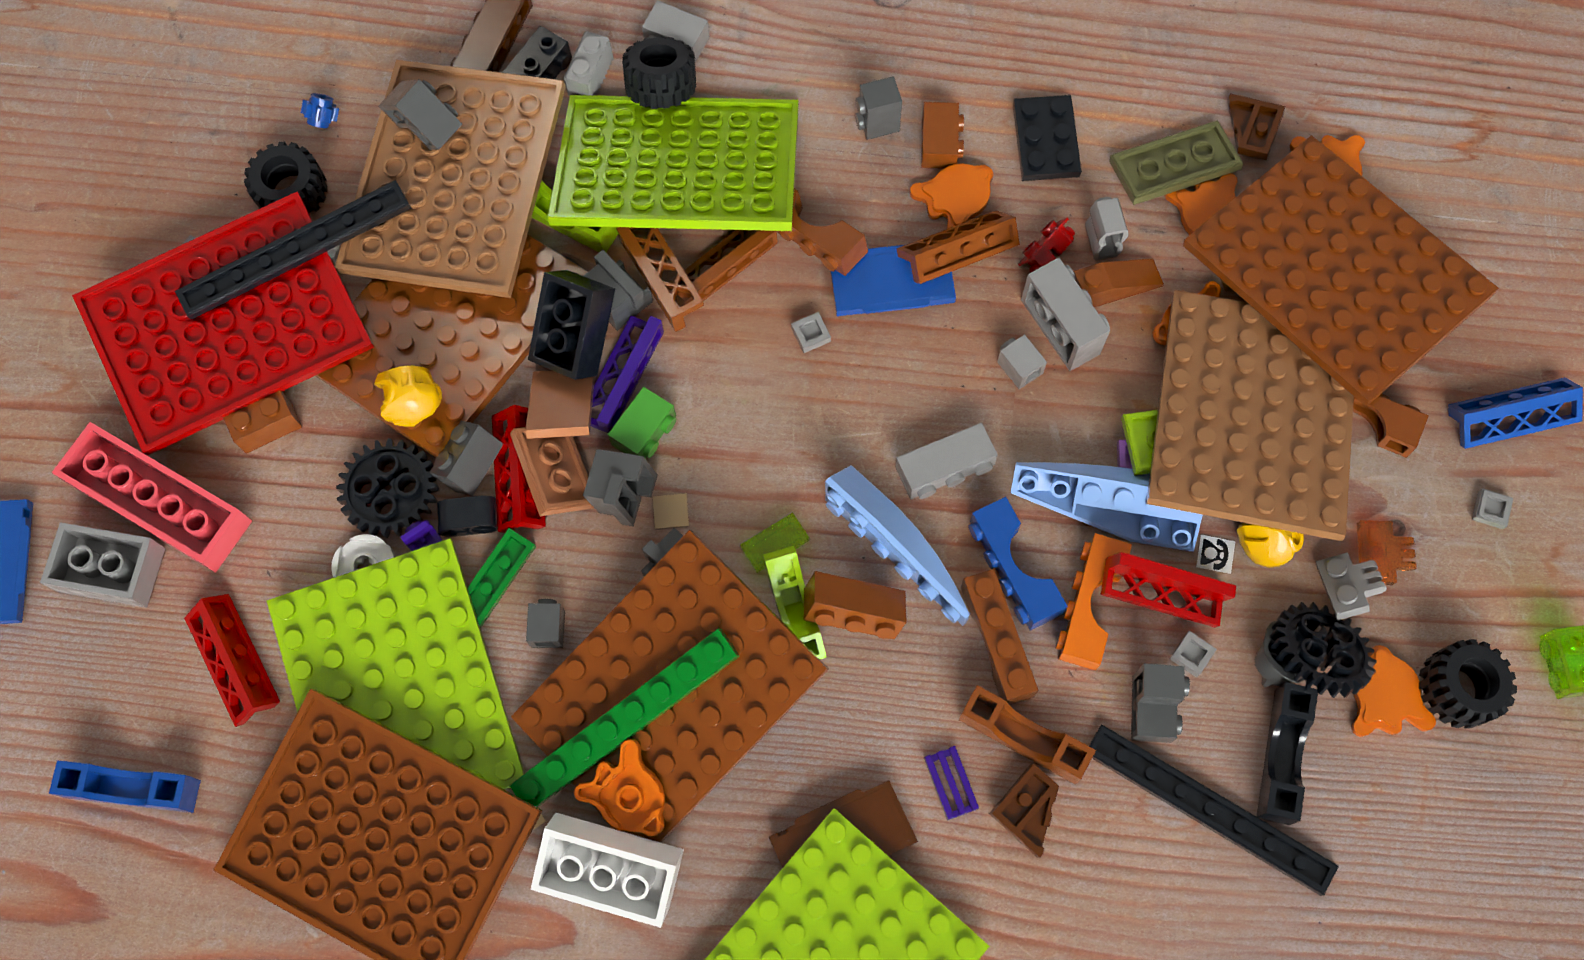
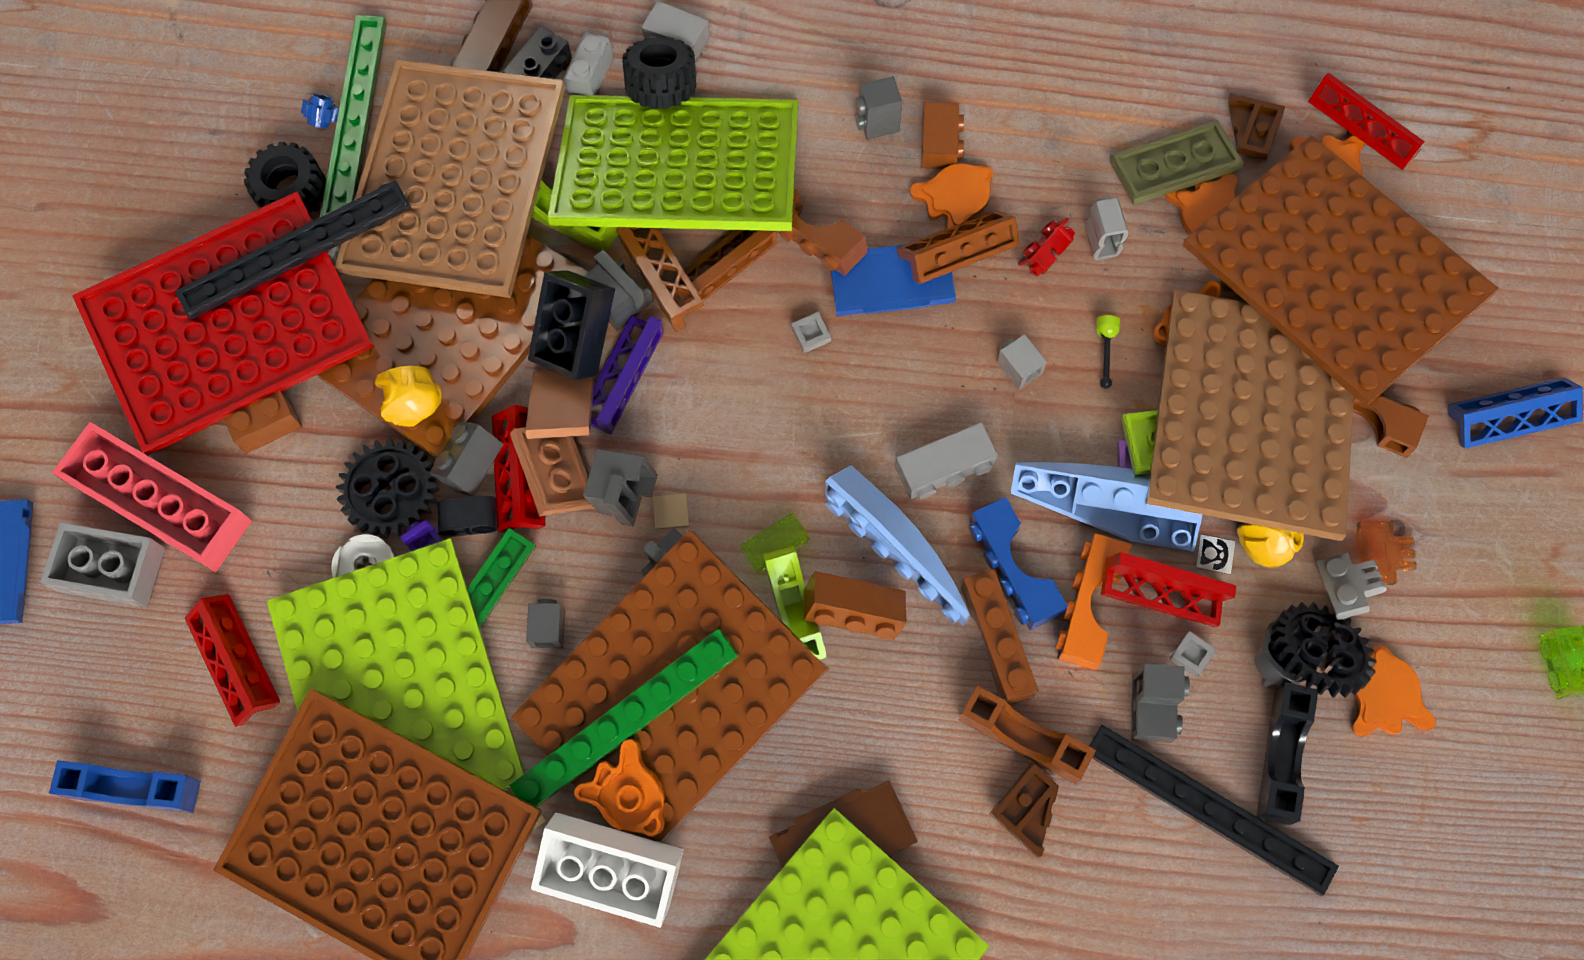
(354, 113): none -> green plate
(417, 108): dark grey brick -> none
(643, 424): bright green brick -> none
(961, 809): dark purple tile -> none
(1046, 138): black plate -> none
(1065, 313): light grey brick -> none
(1107, 328): none -> hinge
(1118, 279): dark orange slope -> none
(1366, 121): none -> red fence
(1488, 674): black tyre -> none
(1492, 508): light grey tile -> none

